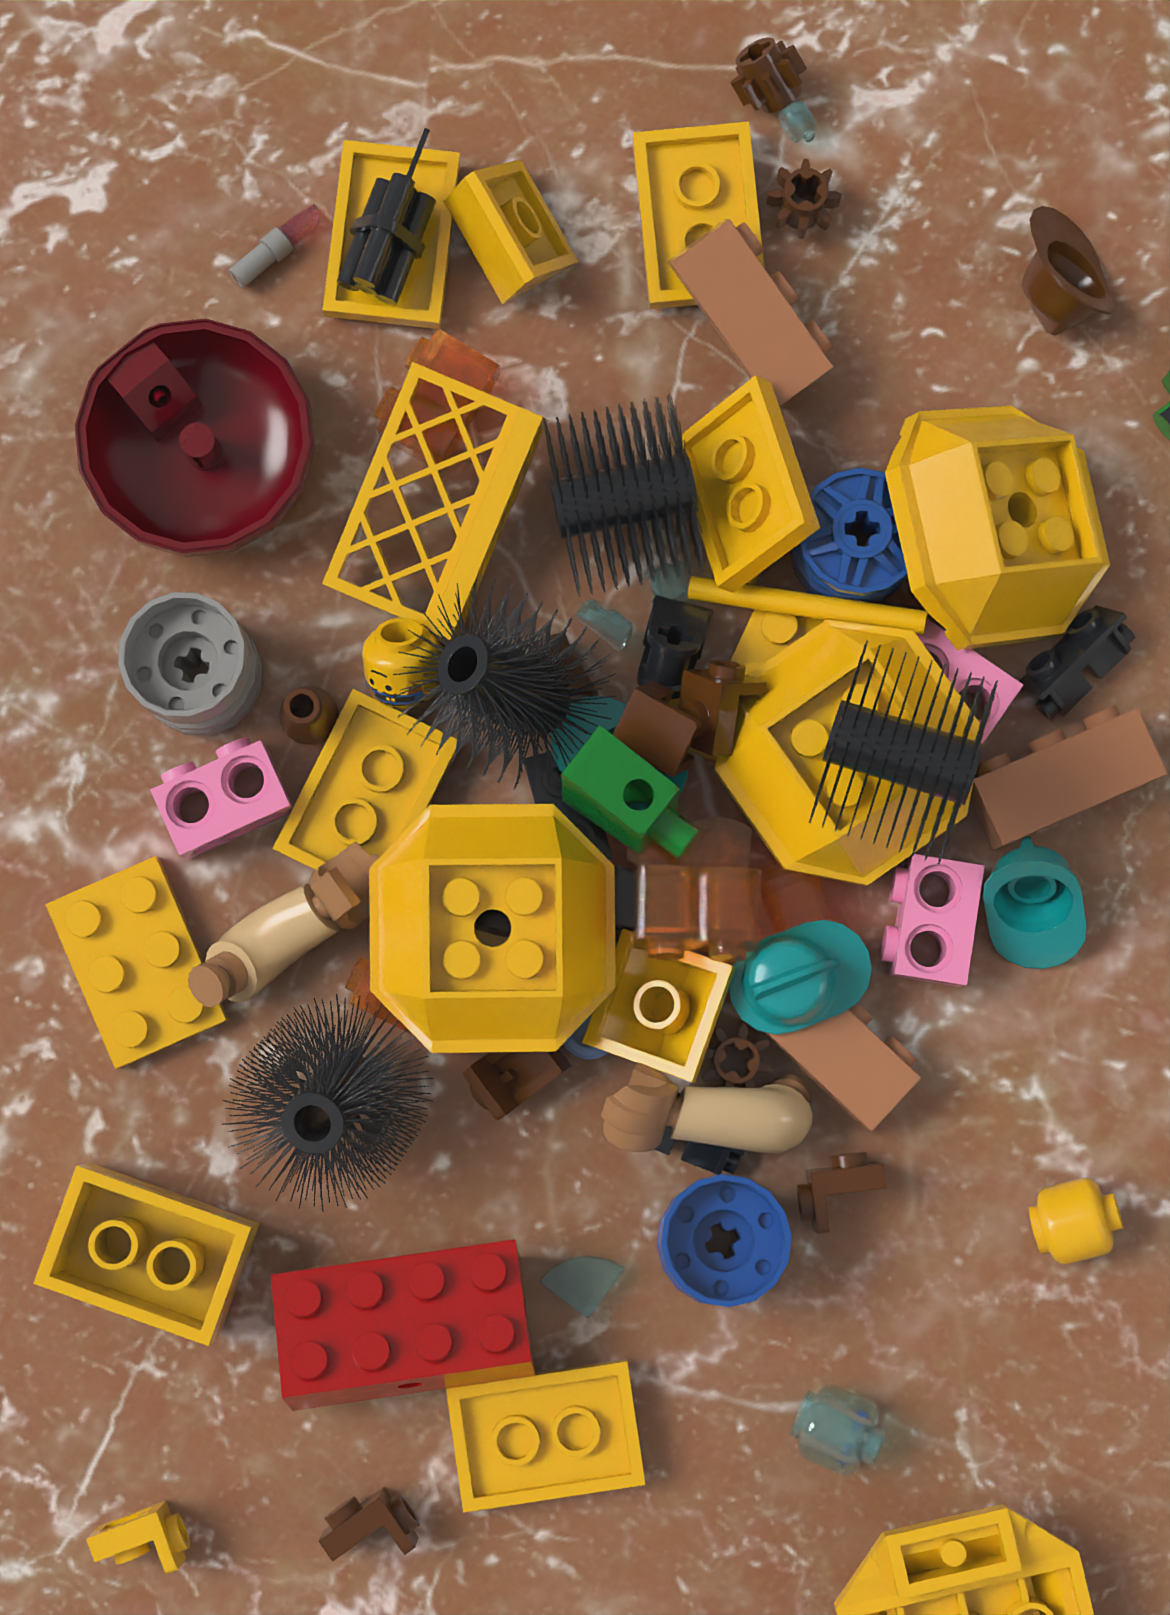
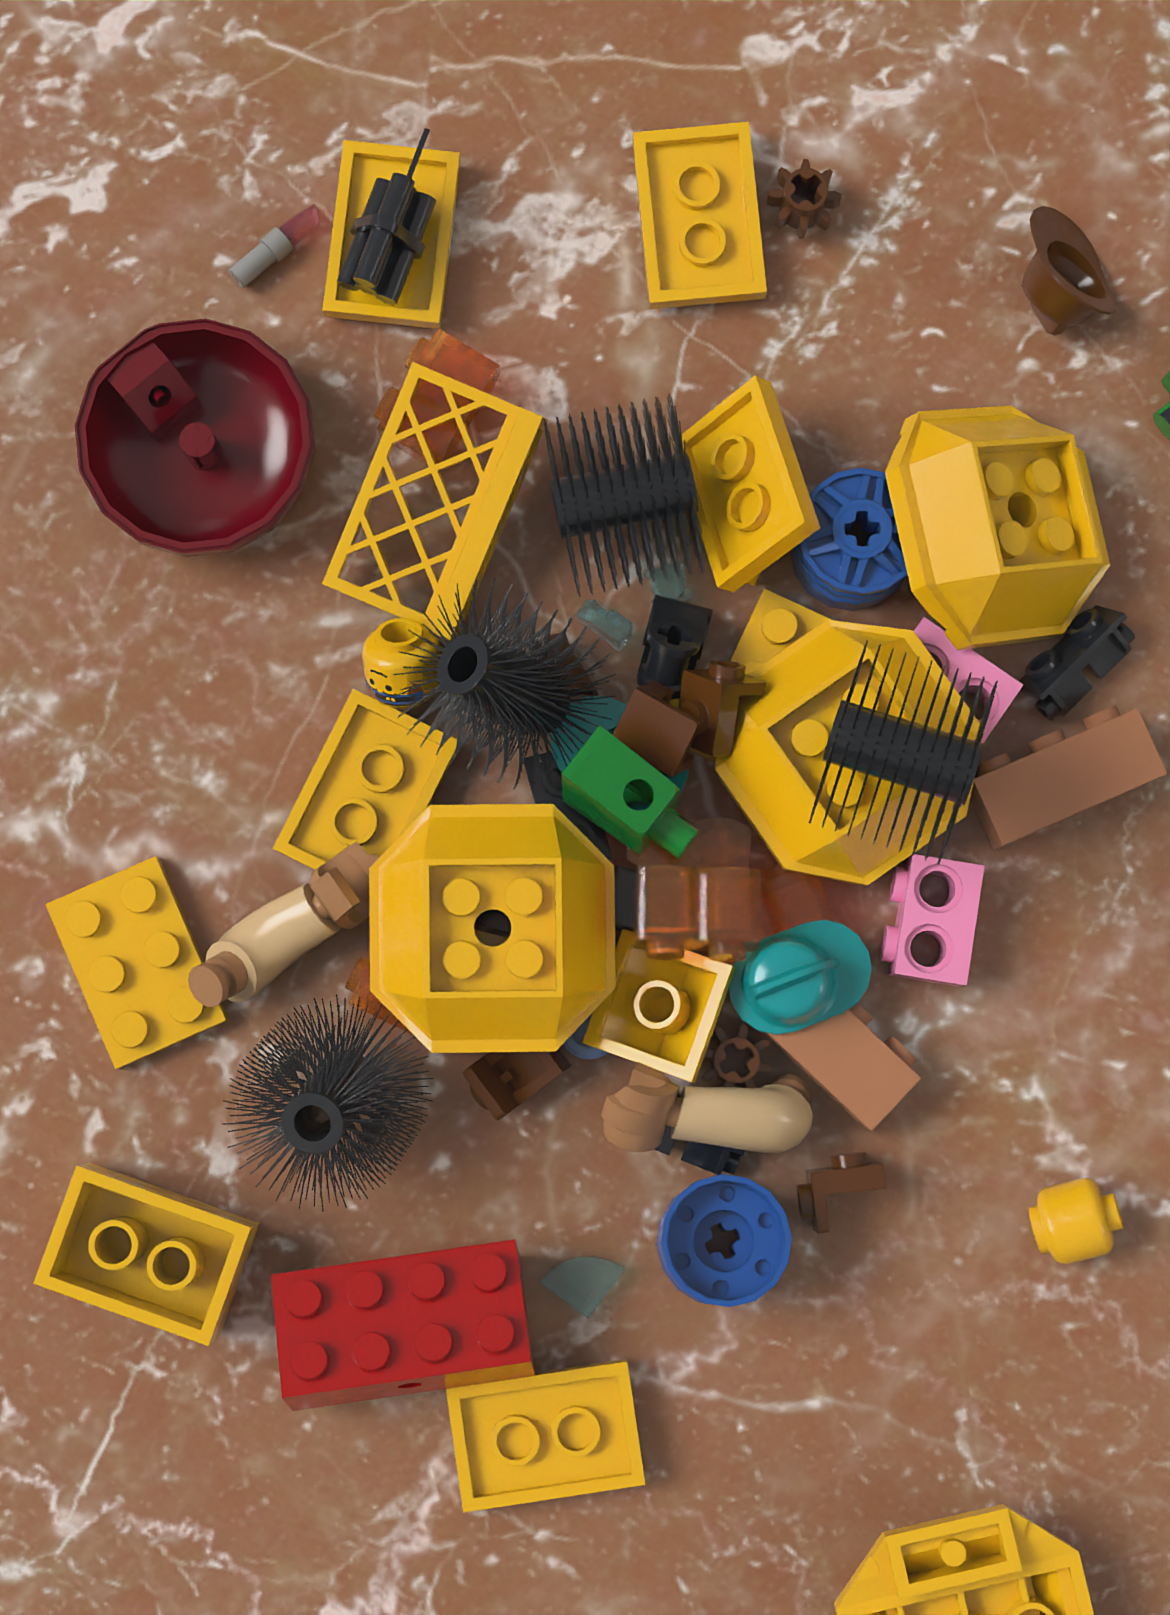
(129, 1537): yellow bracket -> none
(178, 635): light grey wheel -> none
(227, 813): bright pink brick -> none
(315, 726): reddish brown cone -> none
(356, 1521): reddish brown bracket -> none
(509, 228): yellow slope -> none
(752, 309): nougat brick -> none
(768, 75): reddish brown gear -> none
(798, 122): clear light blue piece -> none
(809, 605): yellow bar -> none
(838, 1430): clear light blue head -> none
(1034, 907): teal piece -> none

